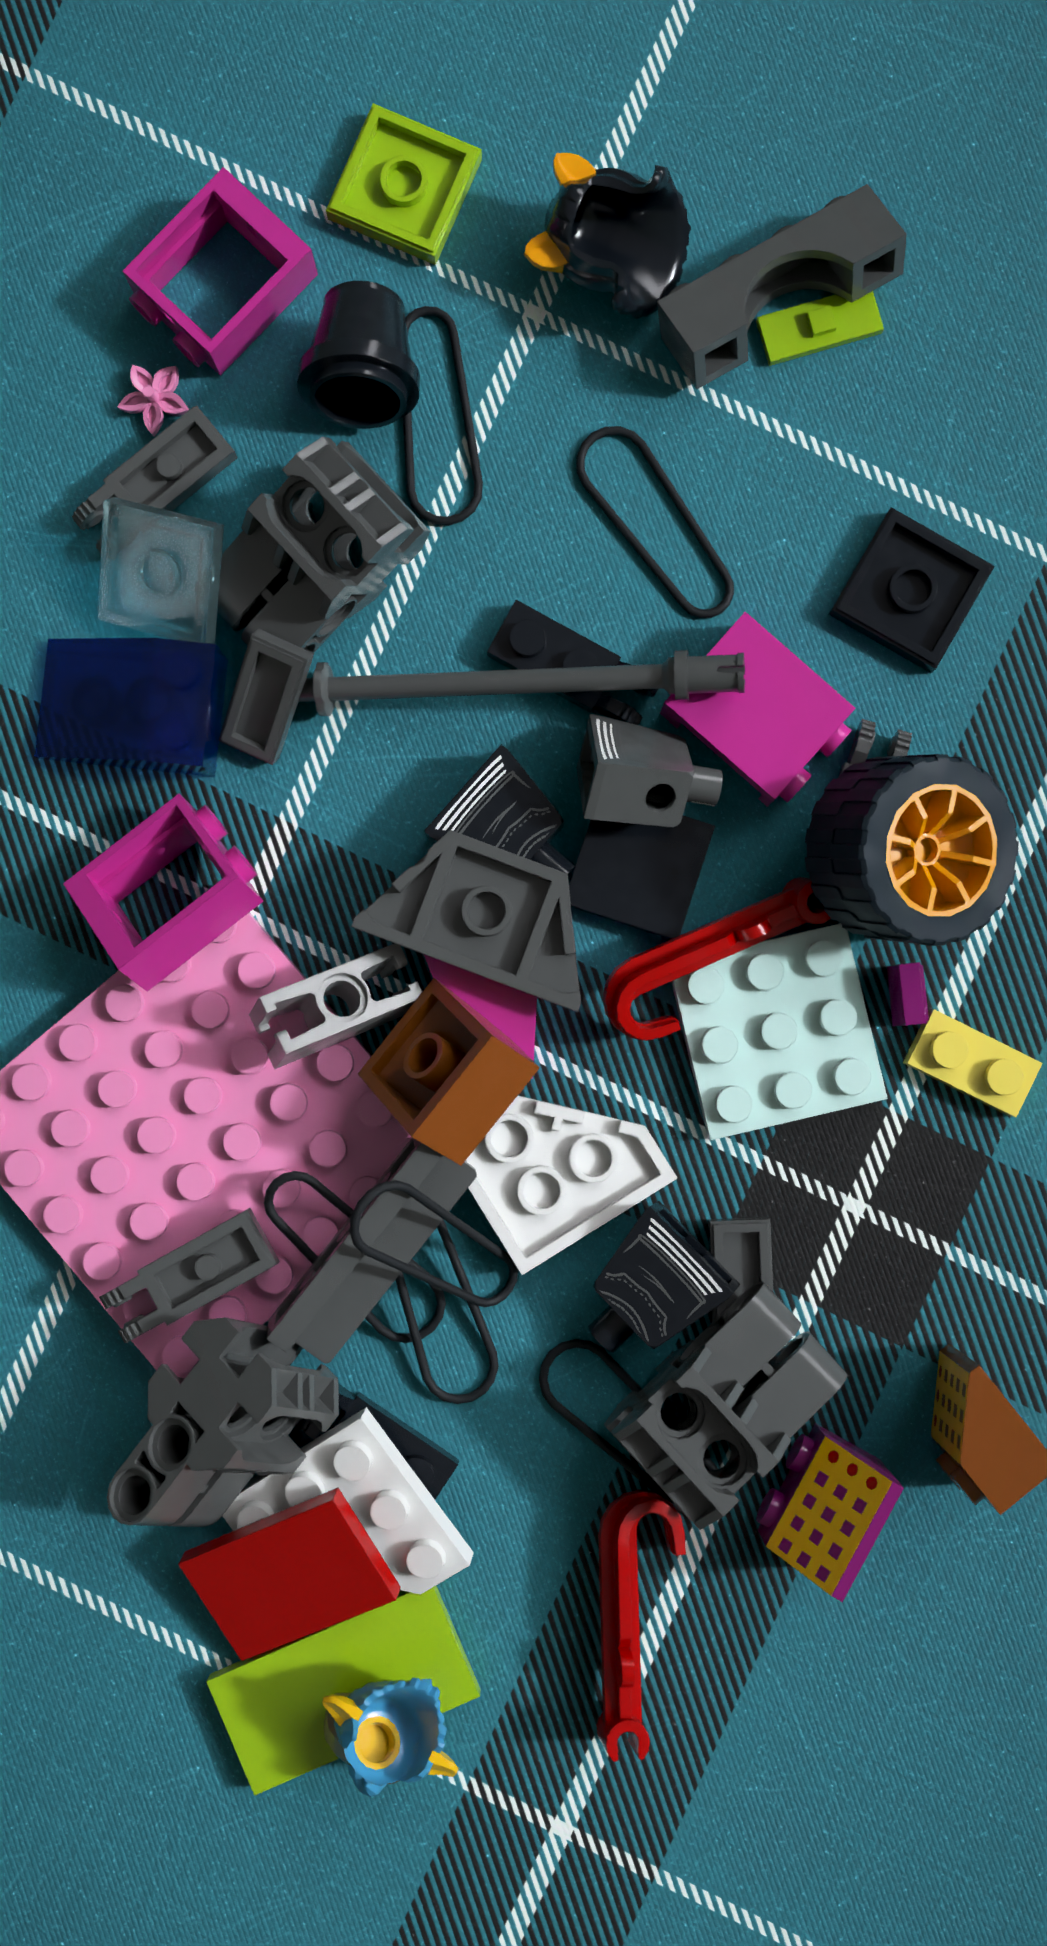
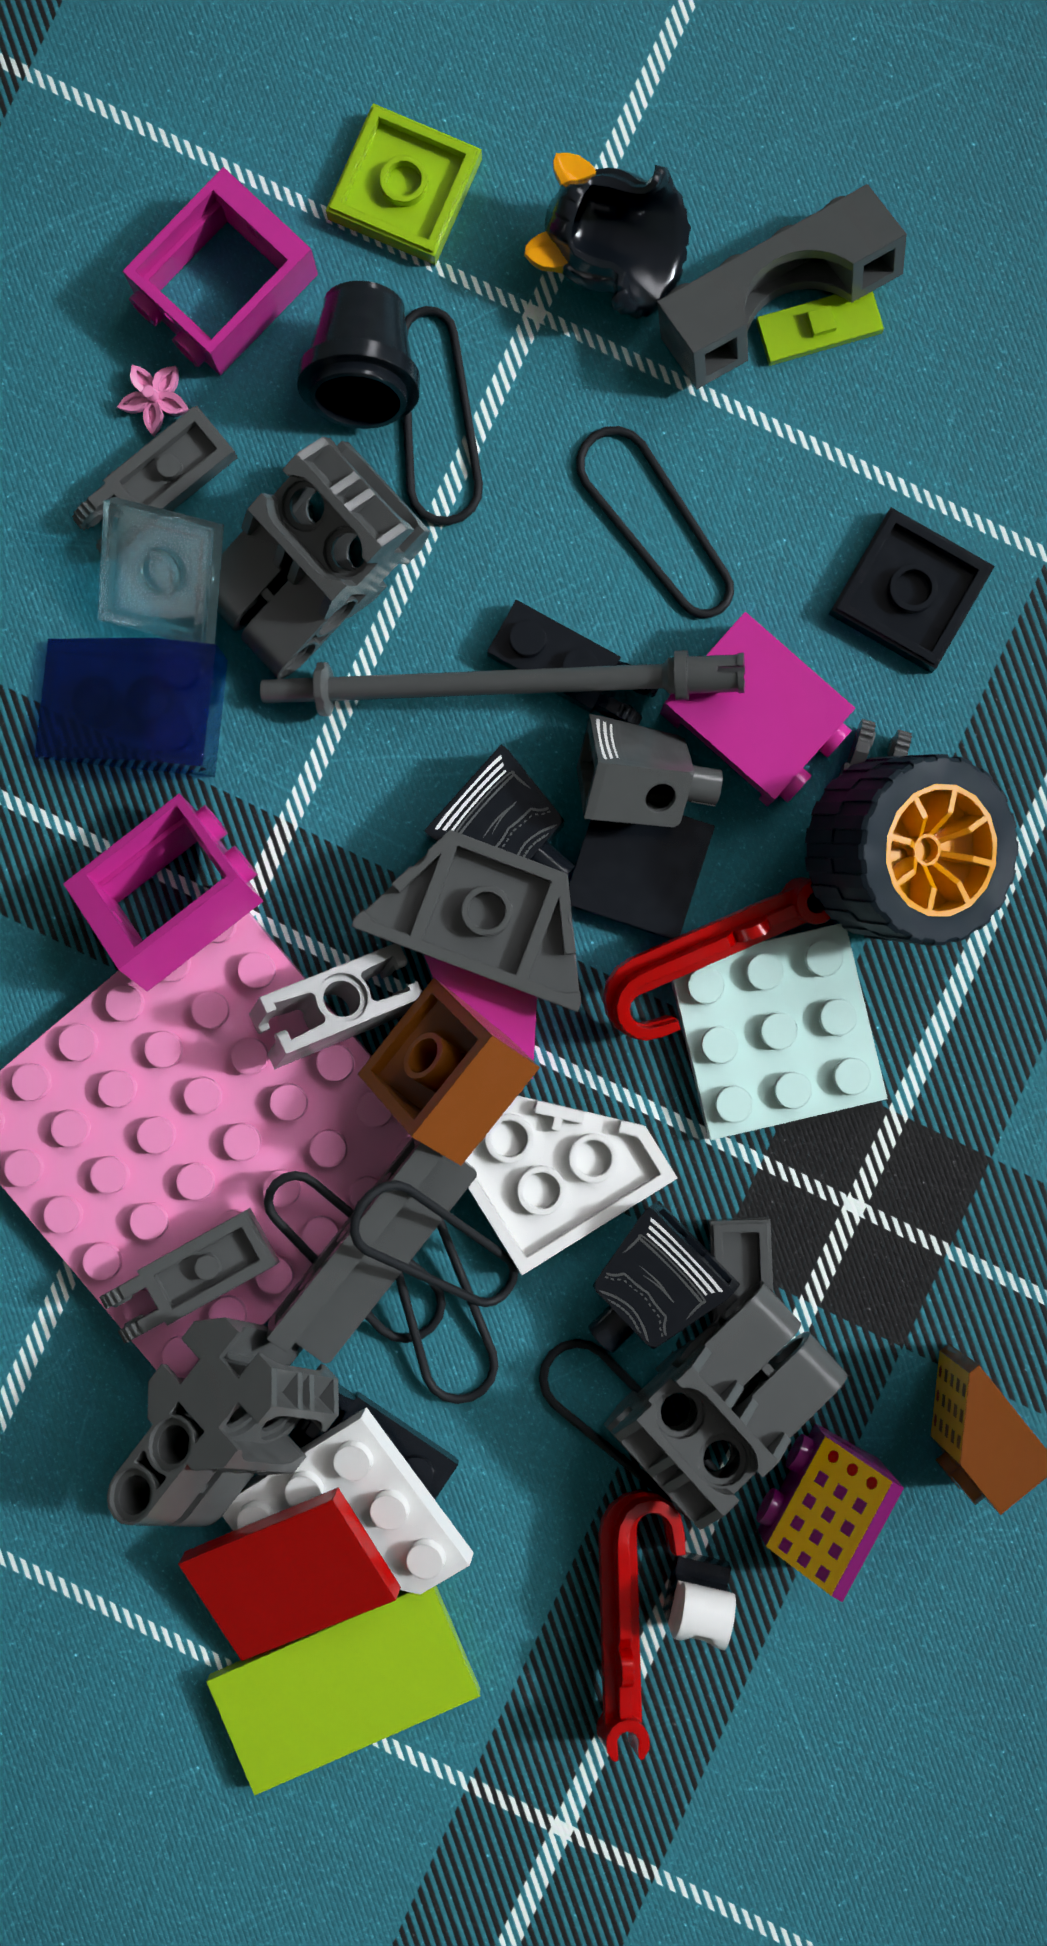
(265, 696): dark grey tile -> none
(388, 1733): dark azure hair -> none
(700, 1600): none -> white leg
(907, 994): magenta tile -> none
(972, 1063): light yellow plate -> none

